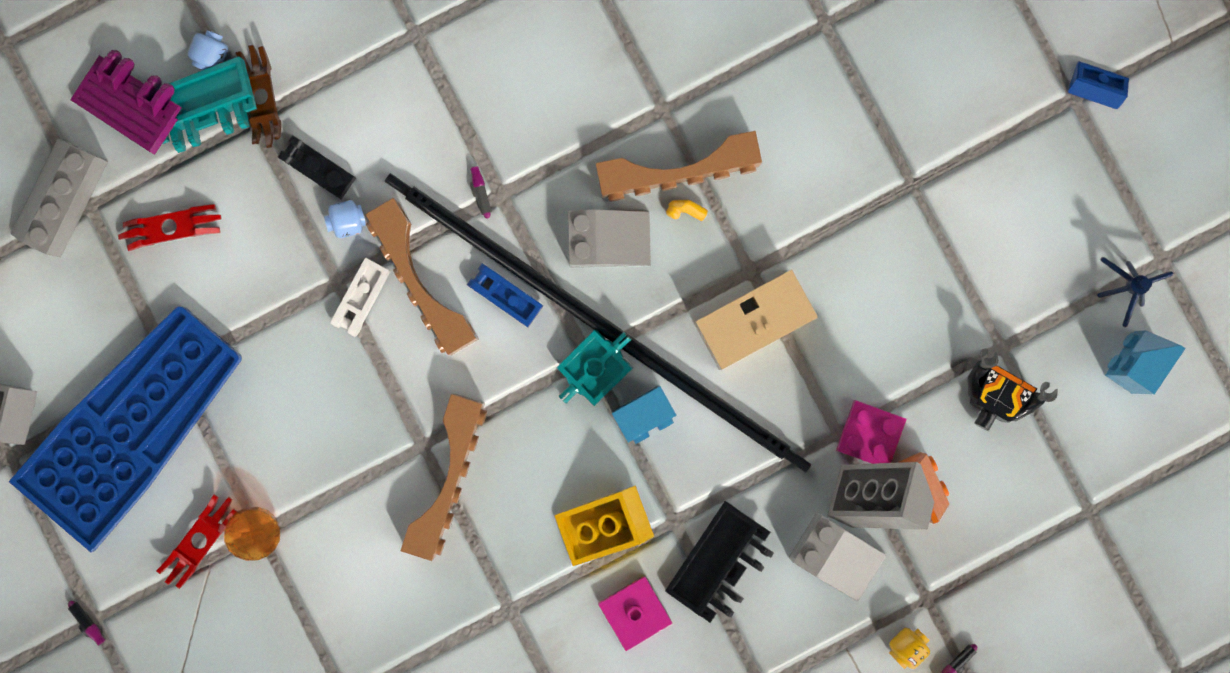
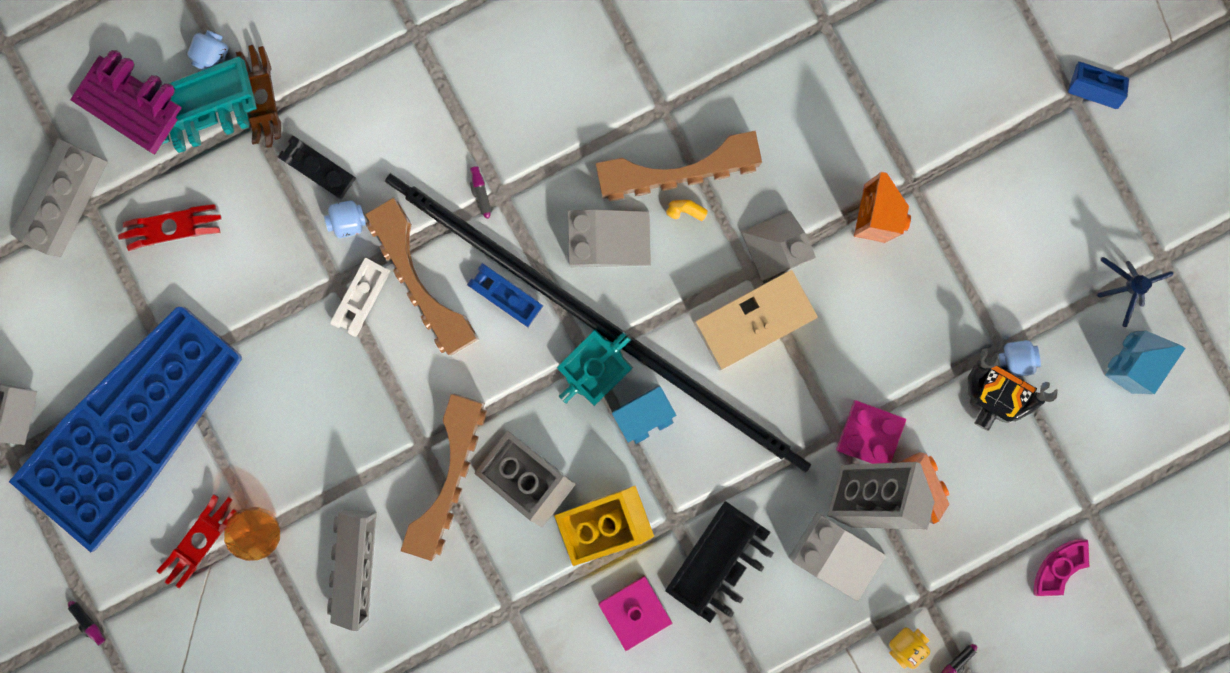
(352, 569): none -> light grey slope
(524, 479): none -> light grey slope
(778, 245): none -> light grey slope
(882, 211): none -> orange slope
(1020, 358): none -> light blue head
(1060, 566): none -> dark pink tile

